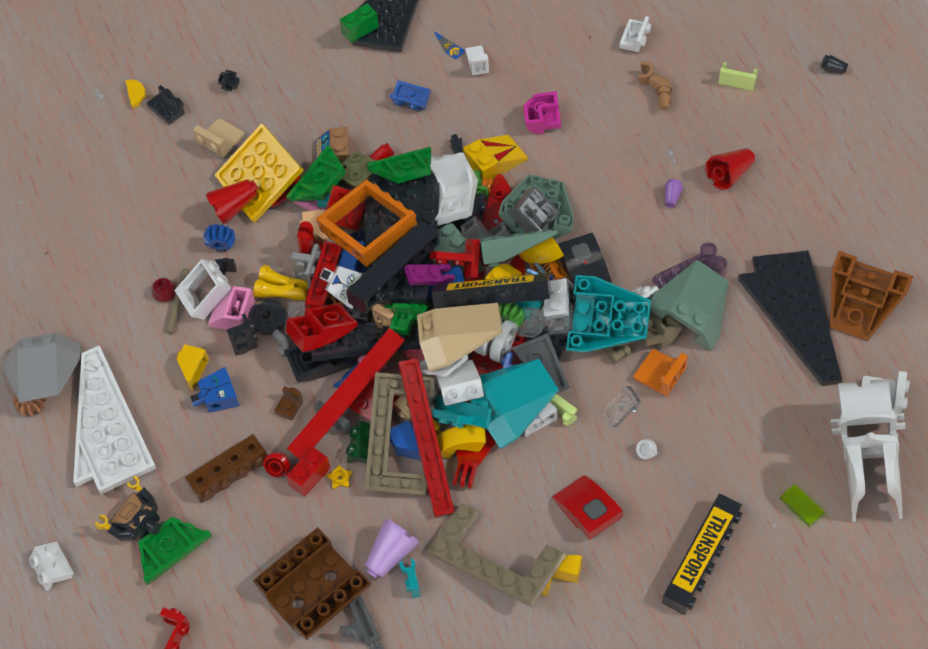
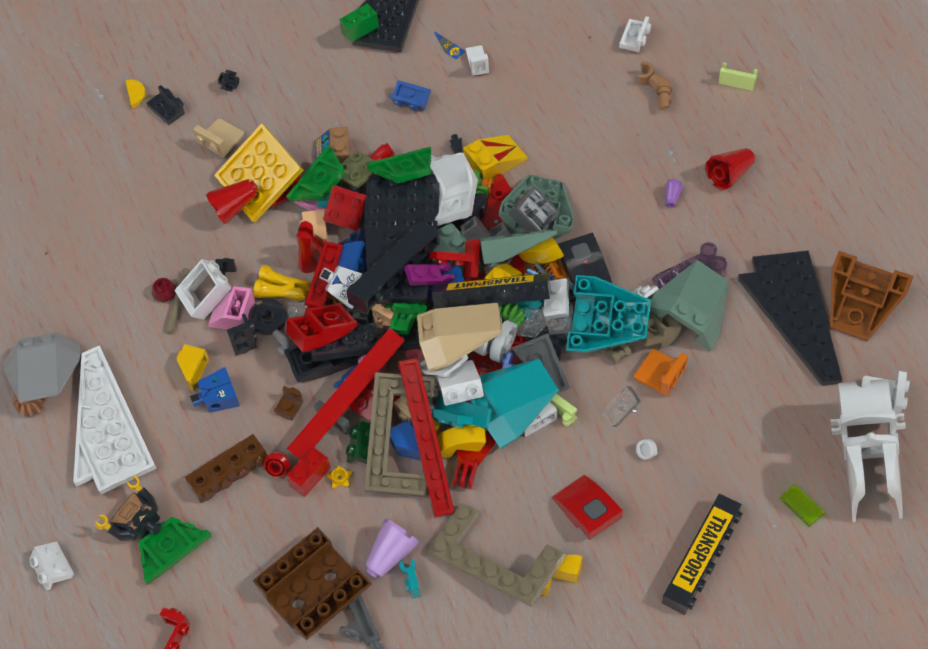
(219, 237): blue gear -> none
(305, 264): light grey bracket -> none
(380, 245): orange window -> none
(542, 112): dark pink brick -> none
(833, 64): black cone -> none

